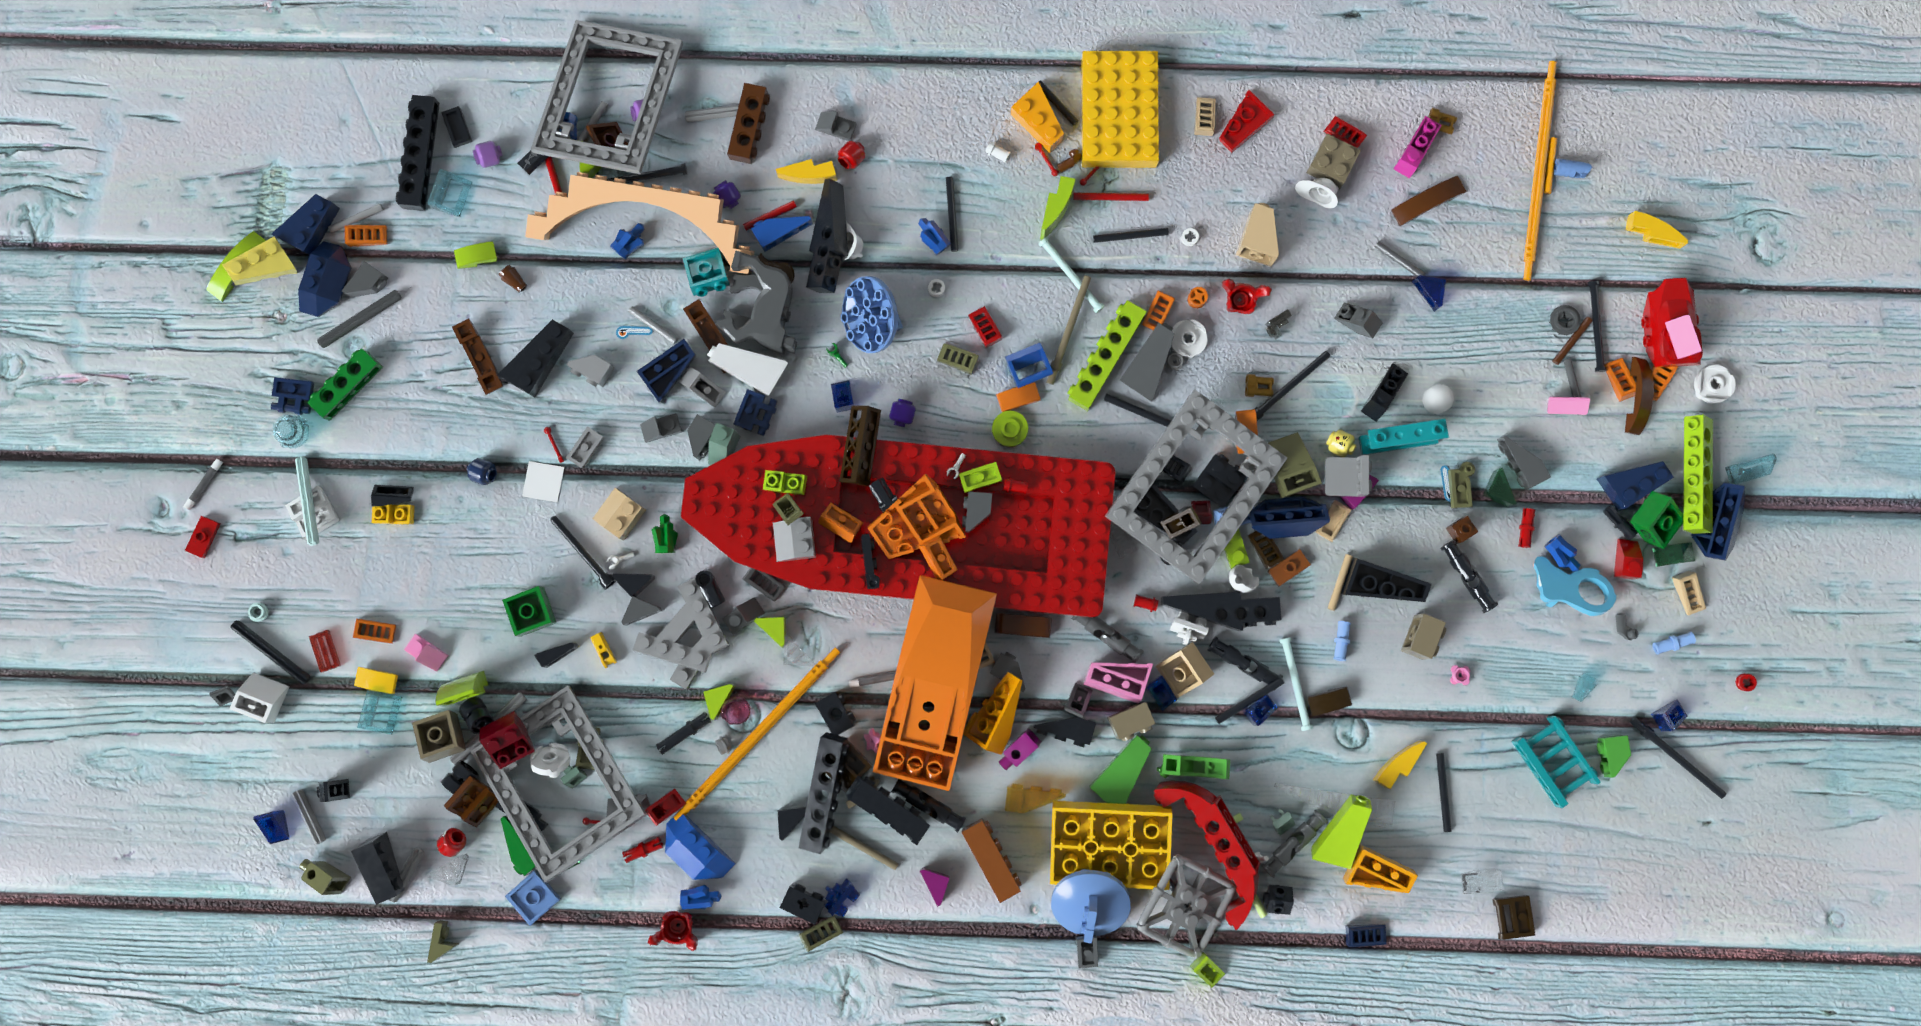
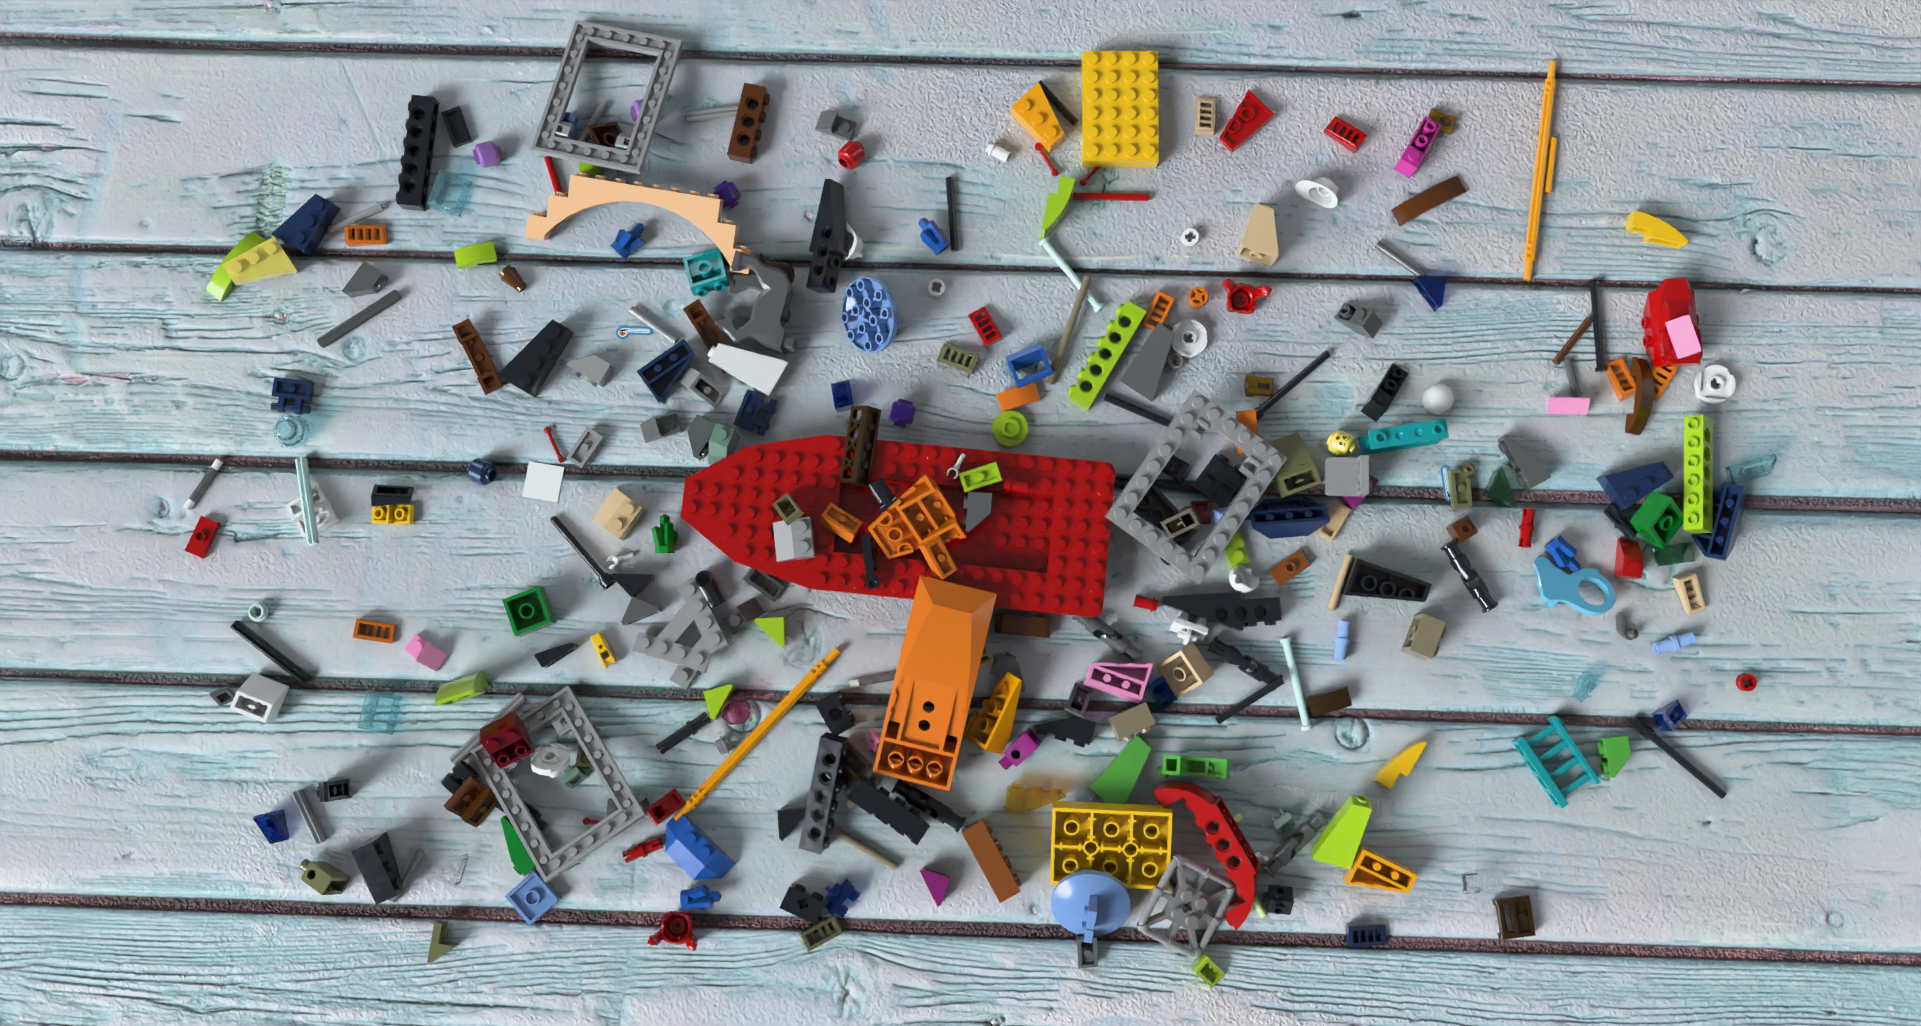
(317, 653): clear red tile -> none
(323, 279): dark blue wedge -> none
(355, 383): green brick -> none
(376, 680): yellow slope -> none
(439, 736): dark tan brick -> none
(451, 842): red head -> none
(475, 714): black wheel -> none
(531, 161): black tile -> none
(654, 174): black bar -> none
(770, 215): red bar -> none
(775, 231): blue slope -> none
(785, 482): lime slope -> none
(807, 173): yellow slope -> none
(835, 353): green hand -> none
(1074, 158): reddish brown arm -> none
(1130, 235): black bar -> none
(1260, 710): clear blue slope -> none
(1267, 564): dark brown slope -> none
(1280, 321): clear smoke bracket -> none
(1333, 160): dark tan brick -> none
(1443, 792): black bar -> none
(1464, 679): bright pink plate -> none
(1569, 313): dark grey gear -> none
(1571, 168): medium blue hinge -> none

